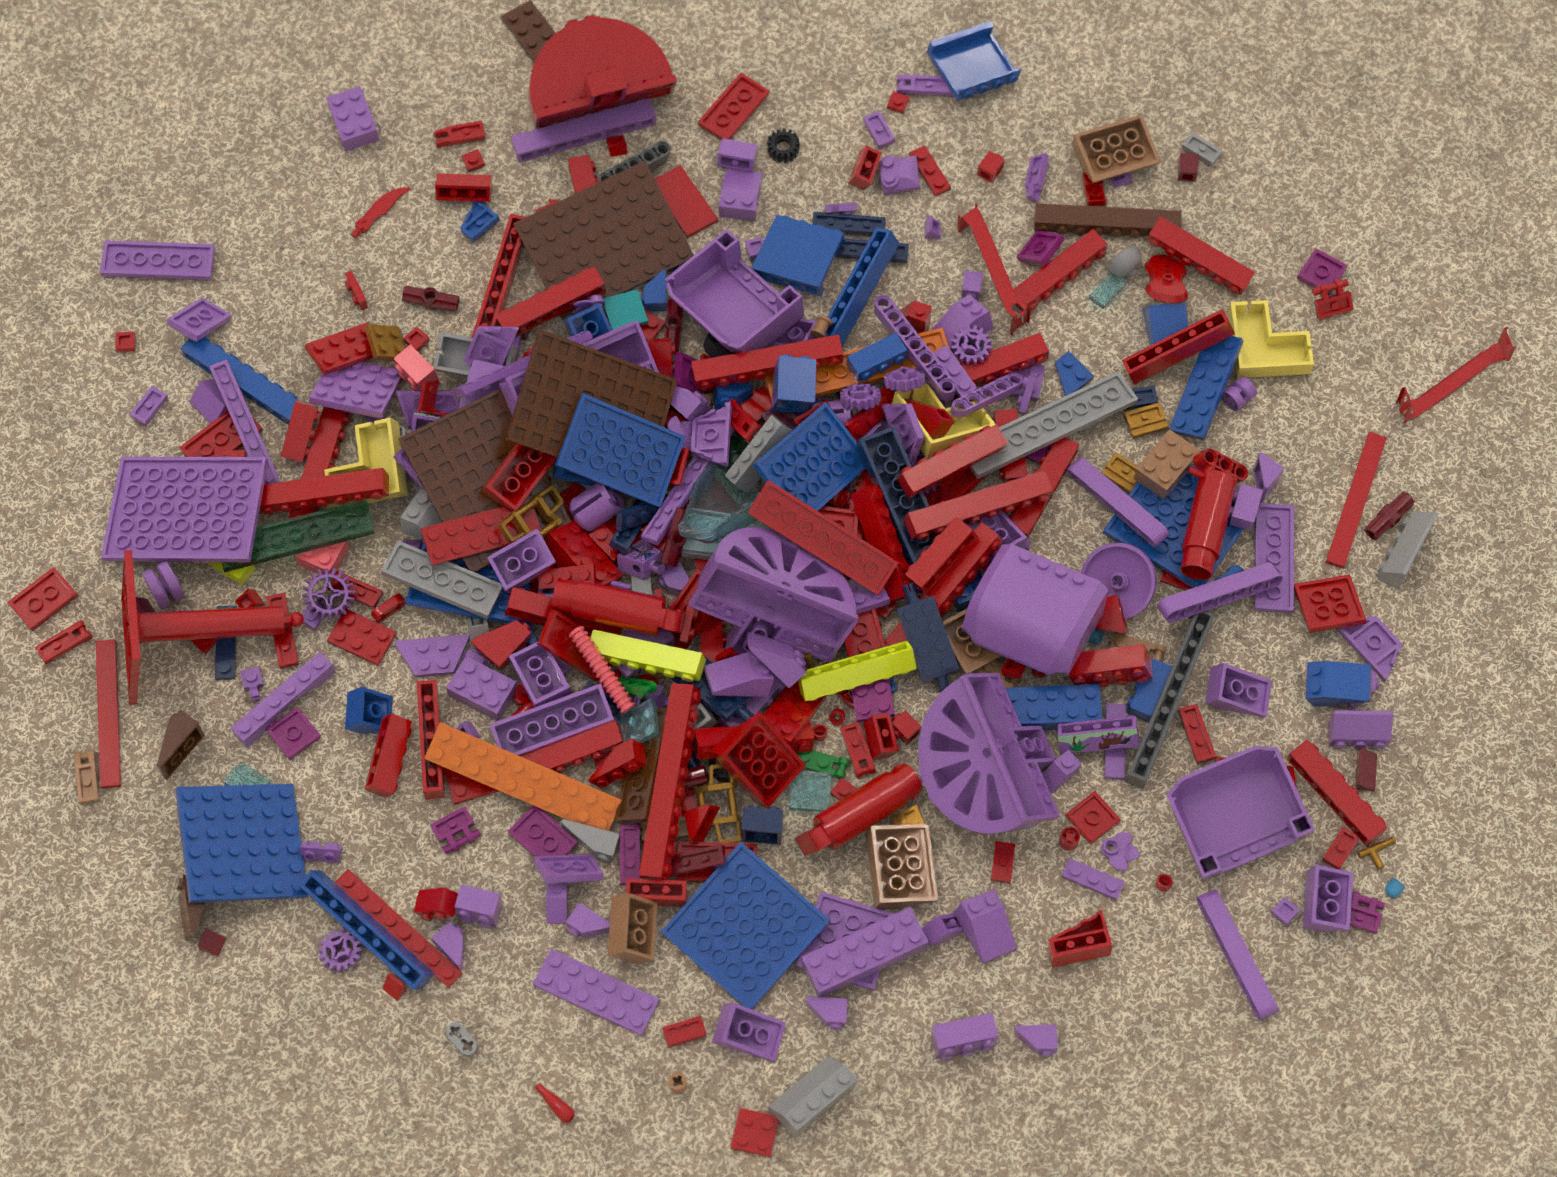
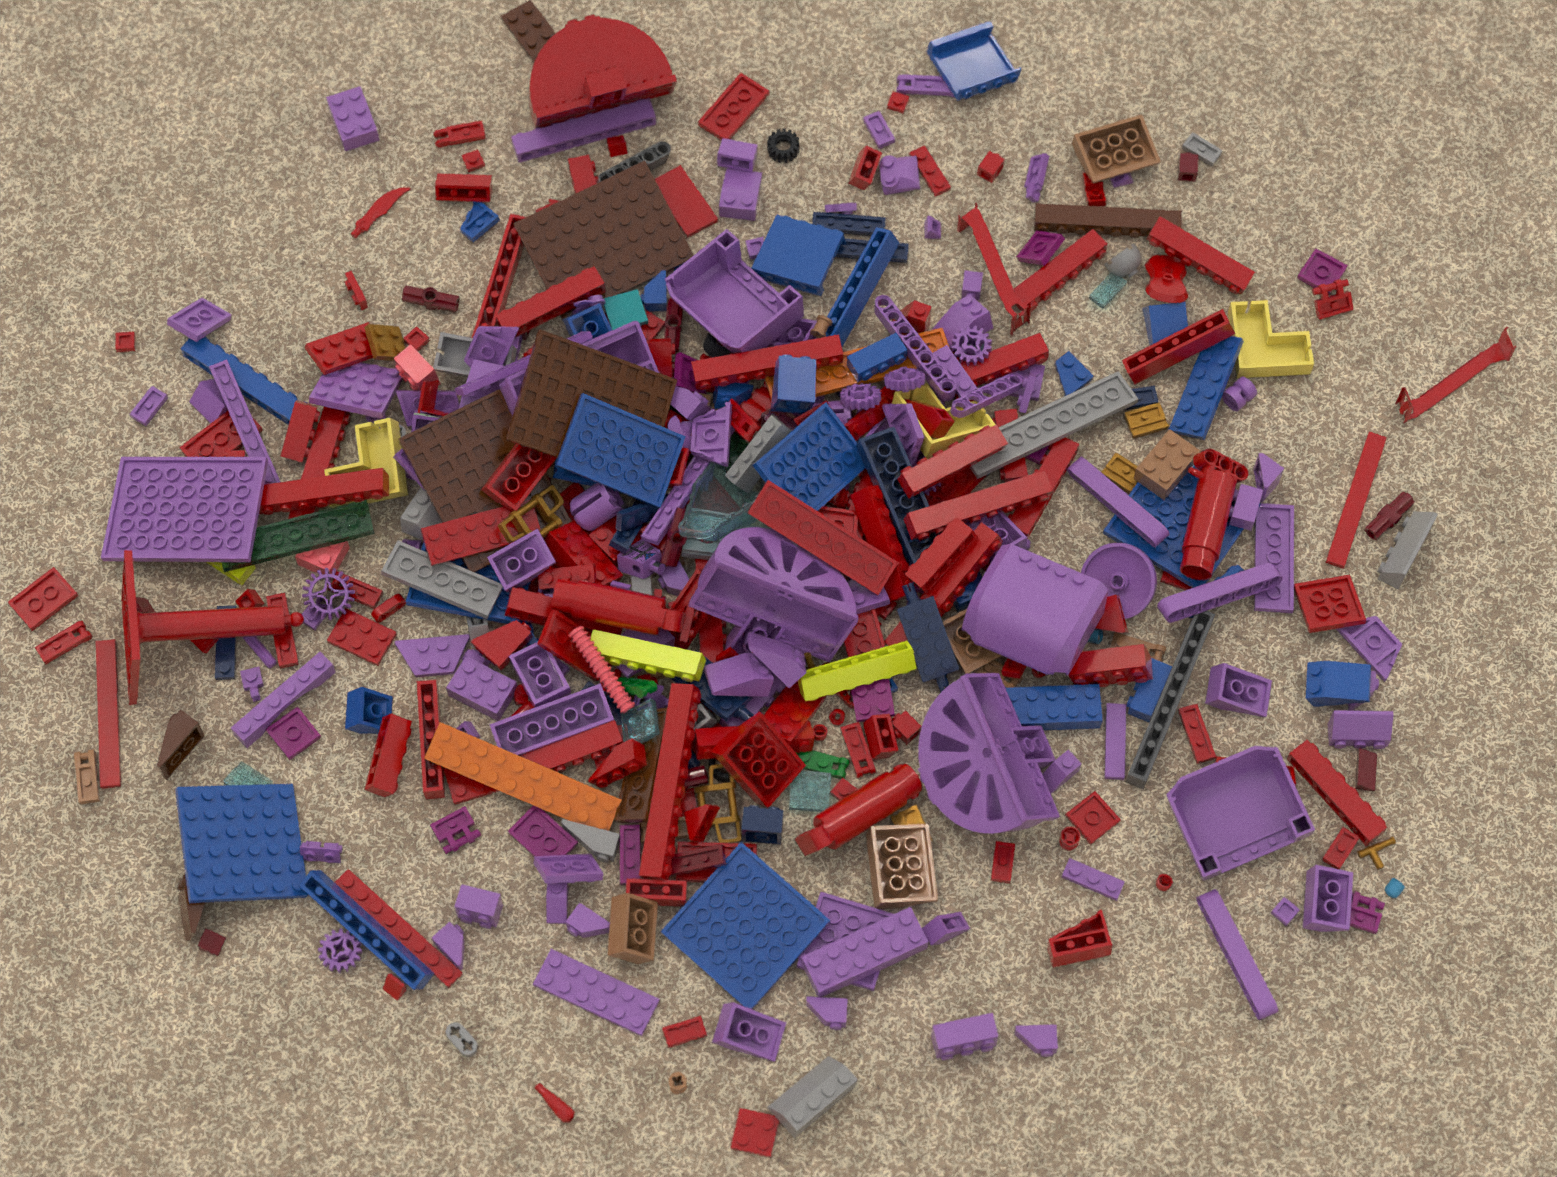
(157, 260): medium lavender plate -> none
(165, 584): medium lavender wheel -> none
(261, 651): none -> medium lavender axle
(435, 903): red brick -> none
(986, 925): medium lavender slope -> none
(1098, 734): medium lavender brick -> none
(1122, 852): medium lavender plate -> none

